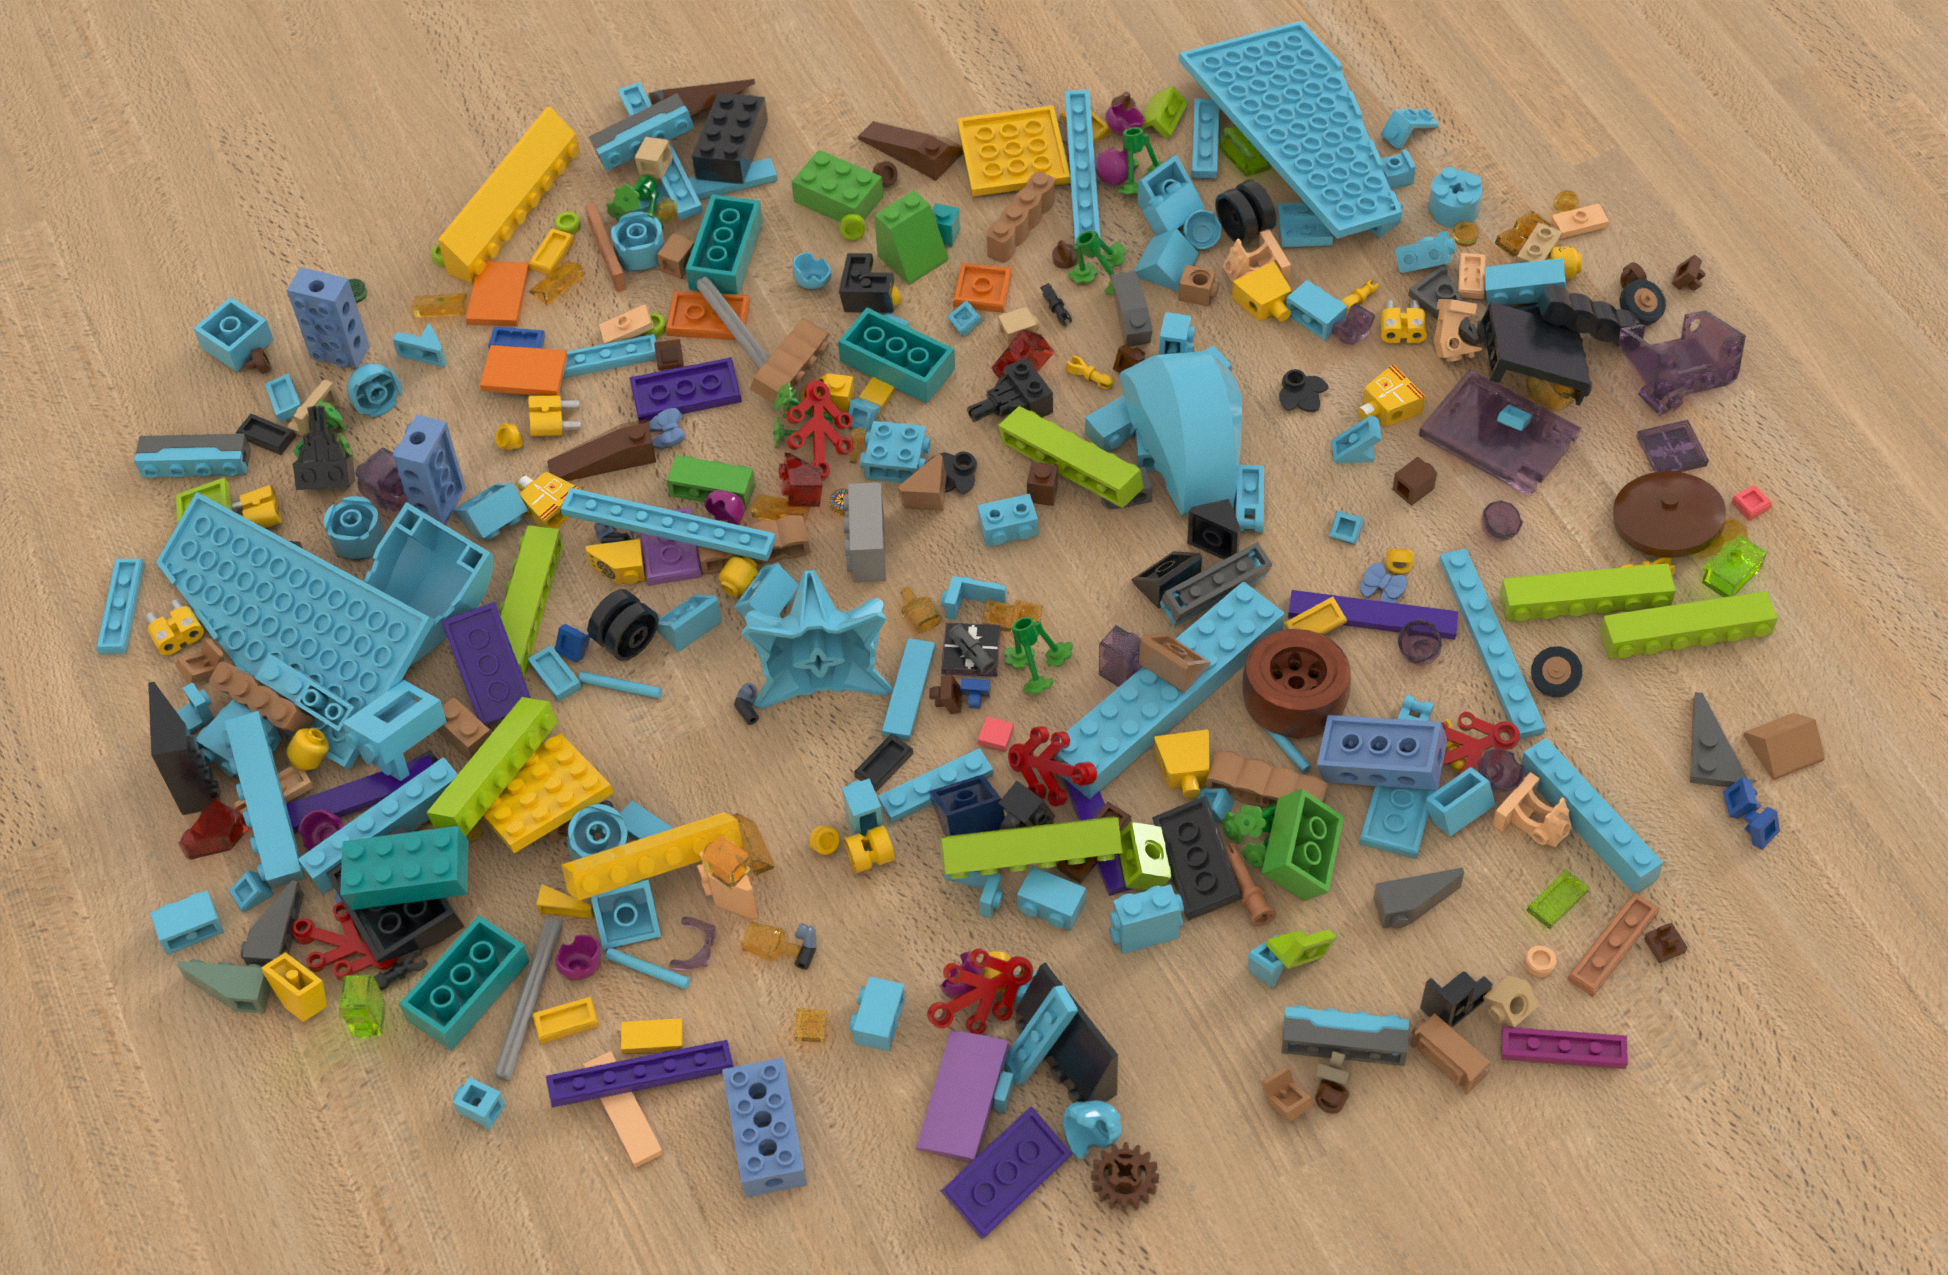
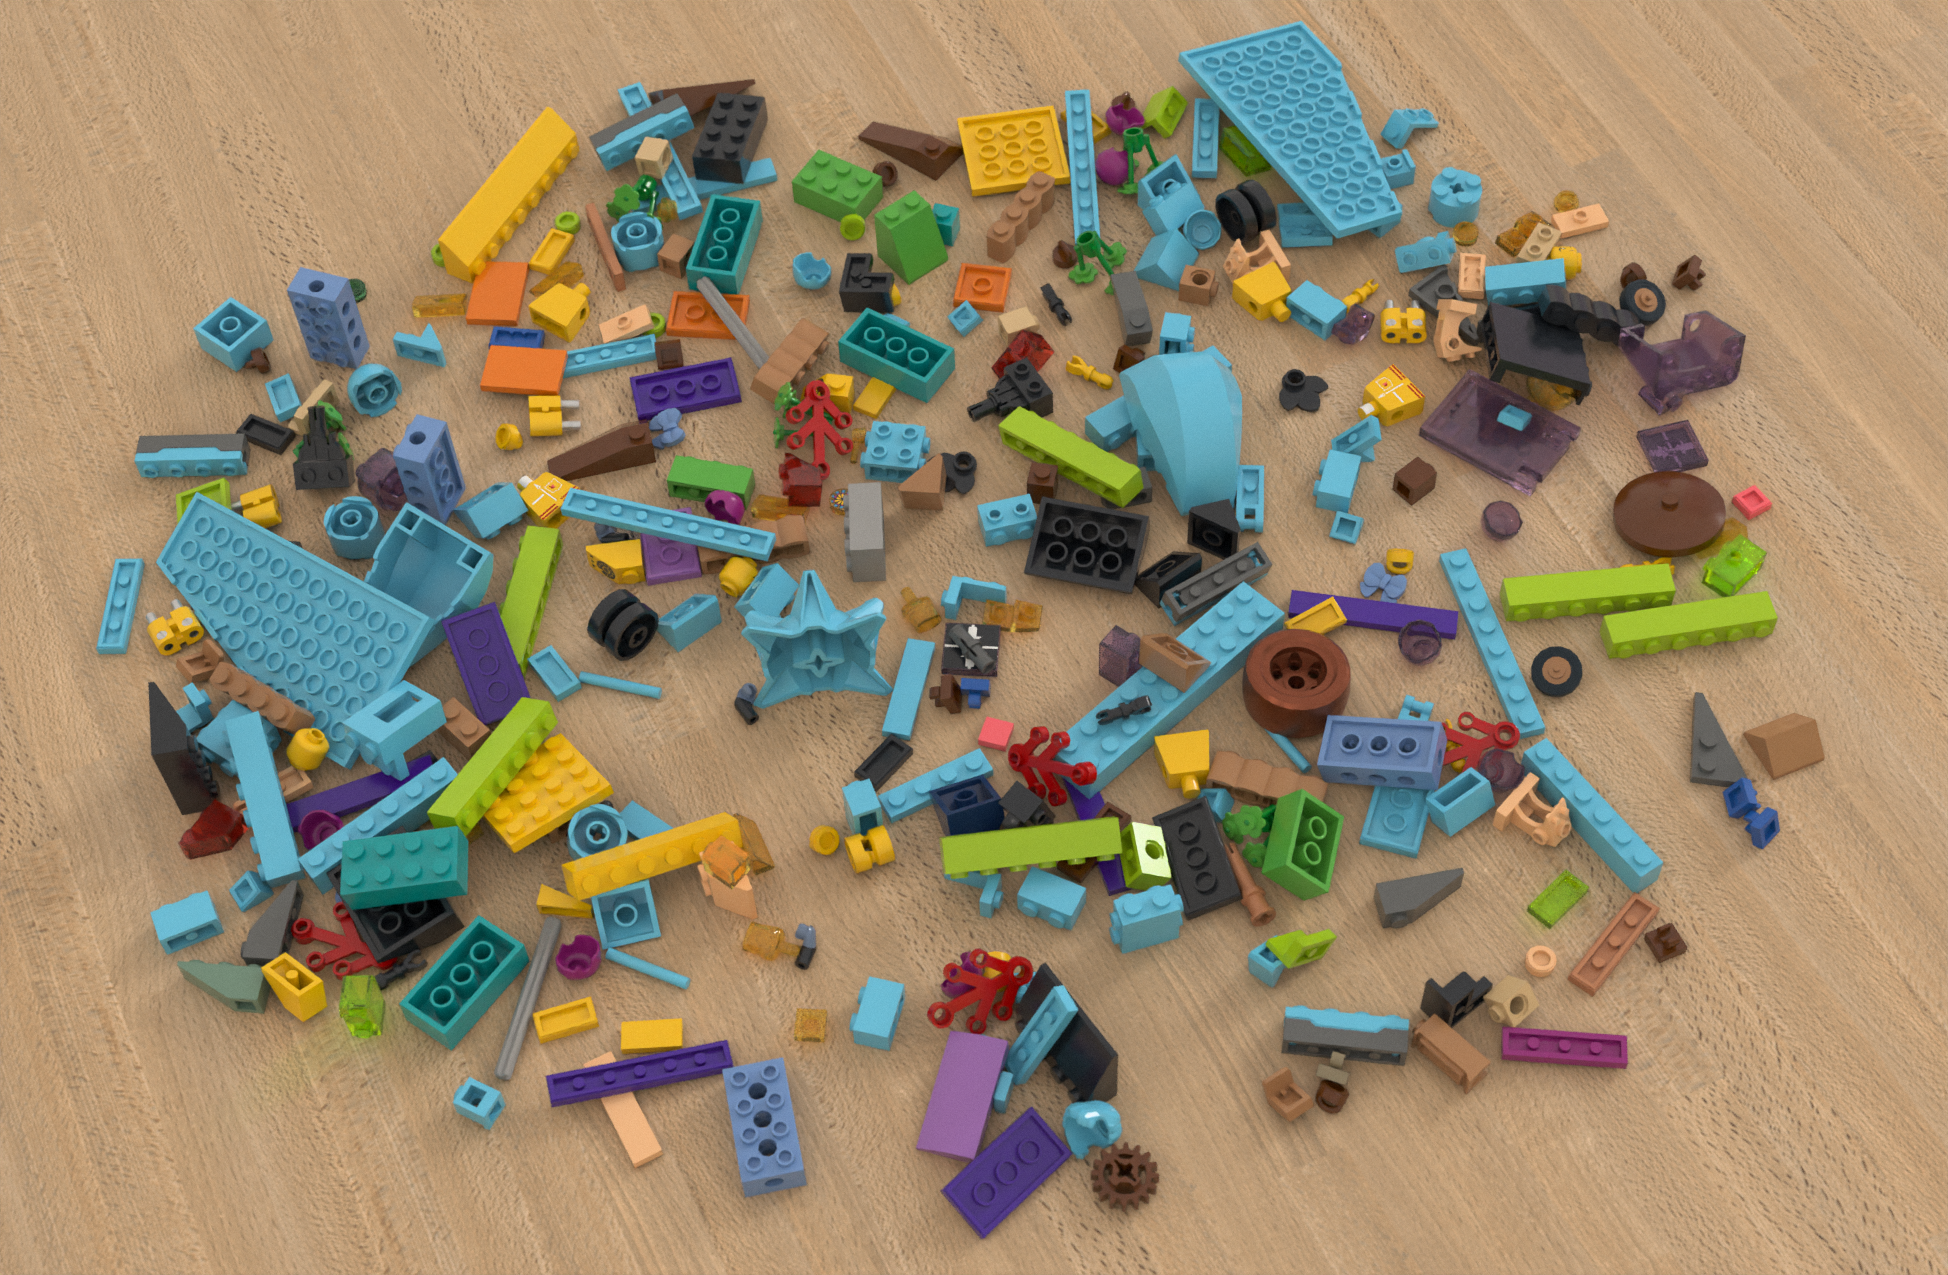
(305, 692): medium azure slope -> none
(561, 310): none -> yellow torso
(571, 642): blue tile -> none
(703, 956): cap -> none
(863, 413): medium azure slope -> none
(1027, 633): plant -> none
(1087, 545): none -> black slope
(1136, 707): none -> black piece
(1337, 481): none -> medium azure brick

